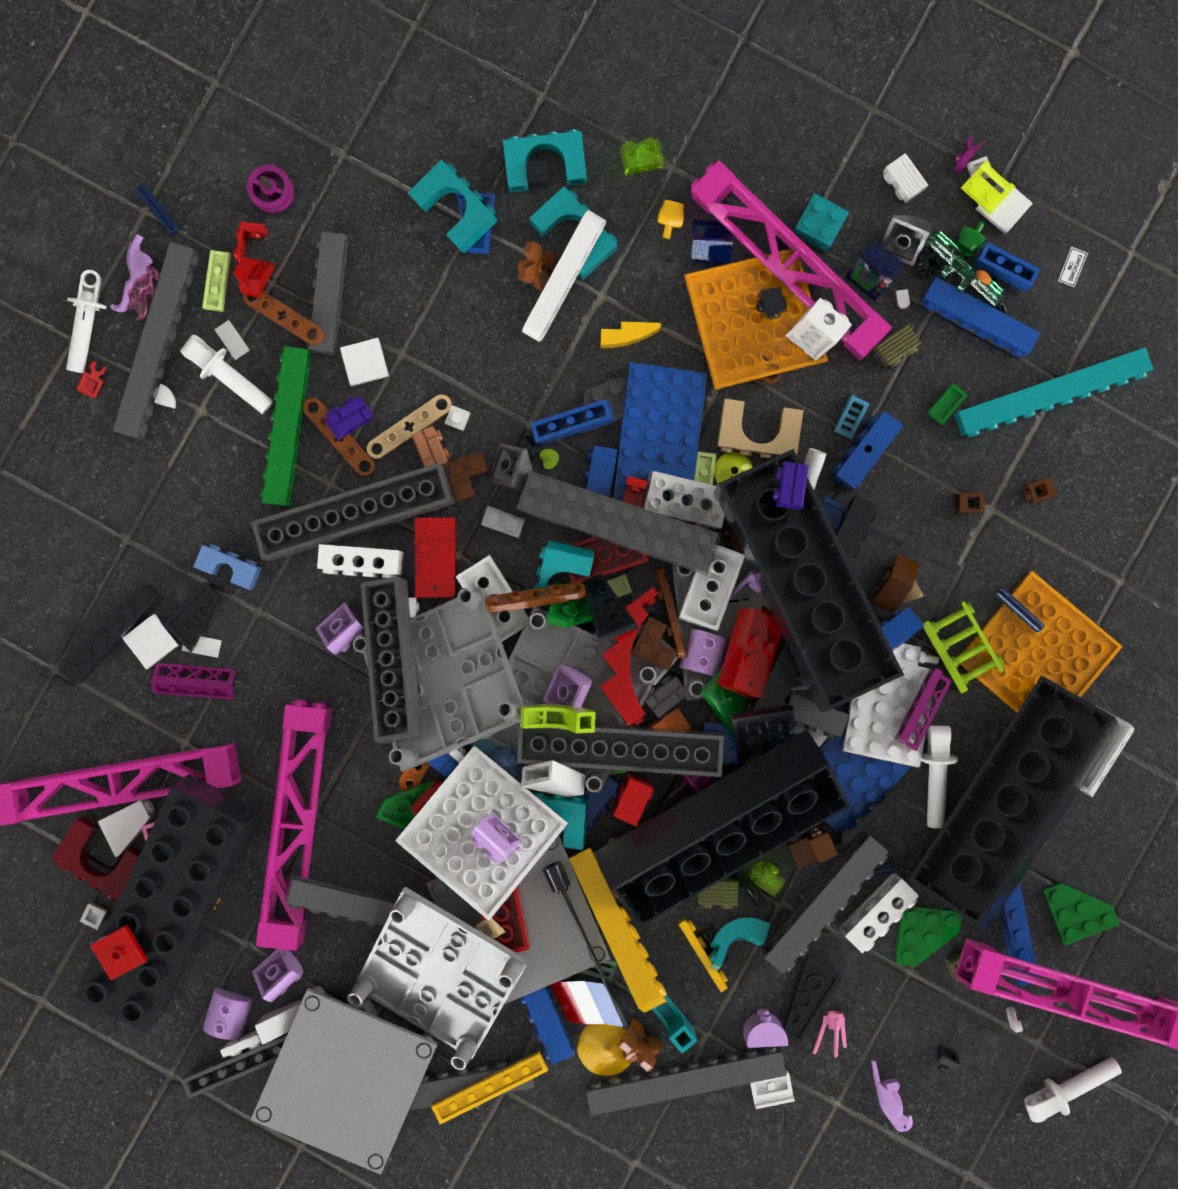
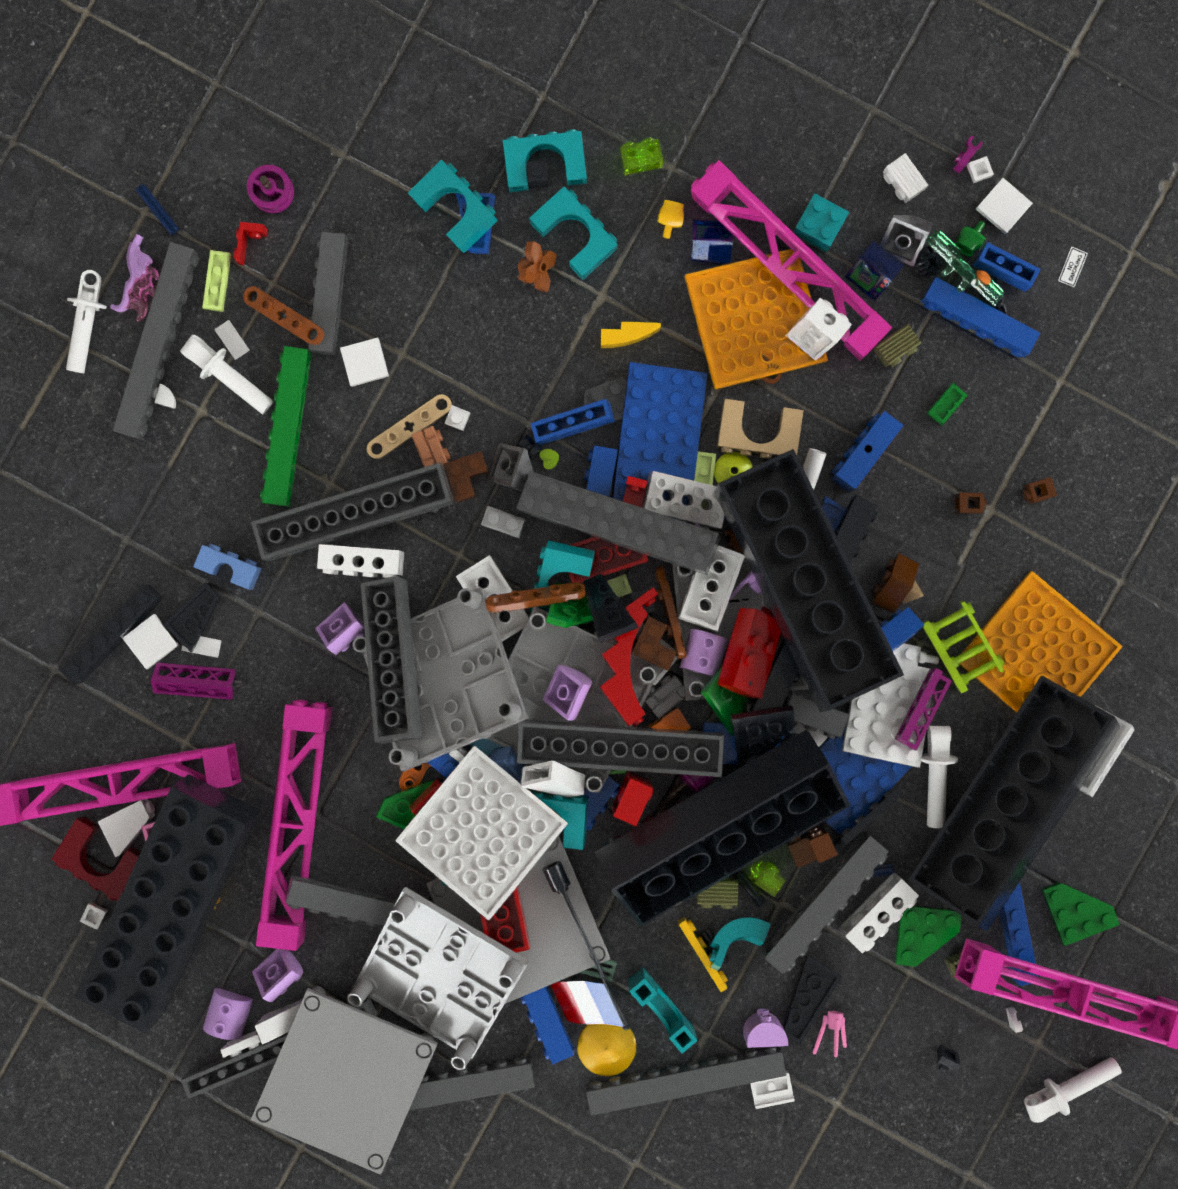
(89, 383): red plate -> none
(119, 952): red plate -> none
(253, 275): red slope -> none
(348, 417): dark purple brick -> none
(348, 447): dark orange piece -> none
(414, 607): white plate -> none
(435, 558): red brick -> none
(489, 1087): yellow tile -> none
(490, 928): tan slope -> none
(495, 838): lavender brick -> none
(558, 716): lime arch -> none
(564, 275): white beam -> none
(619, 933): yellow brick -> none
(639, 1047): dark orange plant -> none
(770, 303): black brick -> none
(791, 485): dark purple brick -> none
(852, 399): medium azure slope -> none
(891, 1101): lavender animal -> none
(902, 299): white piece -> none
(984, 192): neon yellow plate -> none
(1019, 609): dark blue axle -> none
(1052, 392): teal brick -> none

